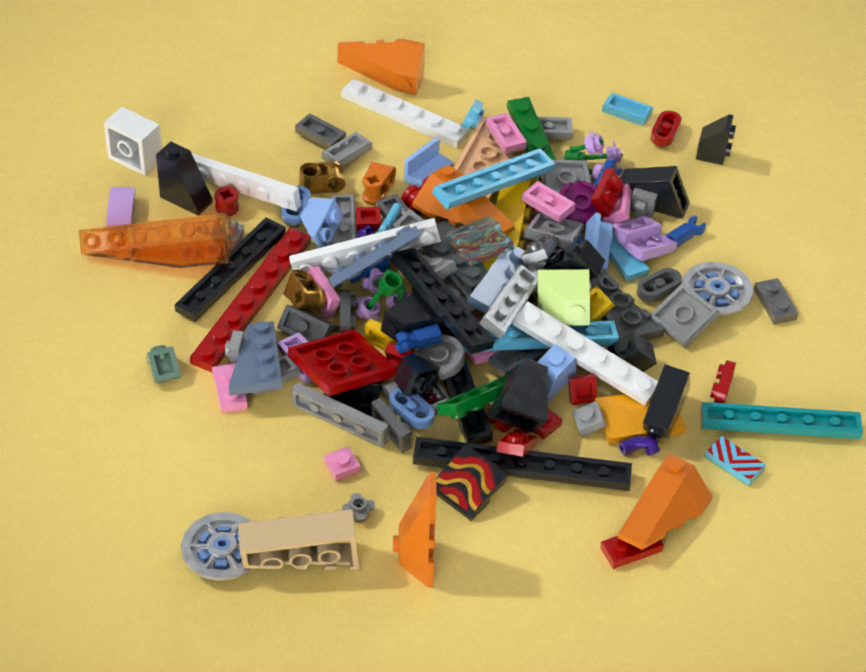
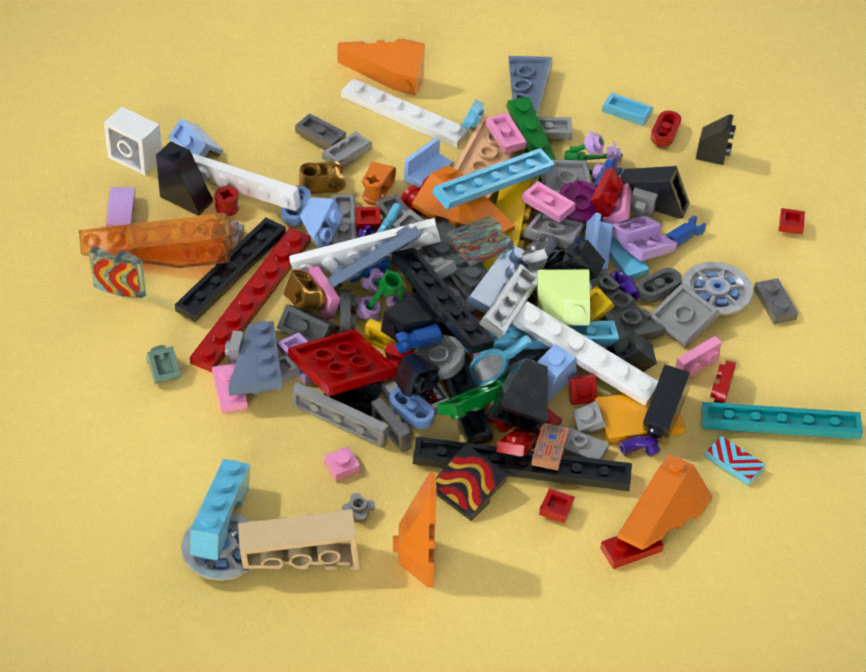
(117, 274): none -> slope
(193, 138): none -> light blue panel
(212, 521): none -> medium azure arch
(494, 362): none -> medium azure piece
(529, 78): none -> sand blue wing
(550, 446): none -> nougat tile
(556, 505): none -> red plate
(584, 445): none -> light grey plate
(626, 283): none -> dark purple arm
(700, 356): none -> bright pink plate
(791, 221): none -> red plate

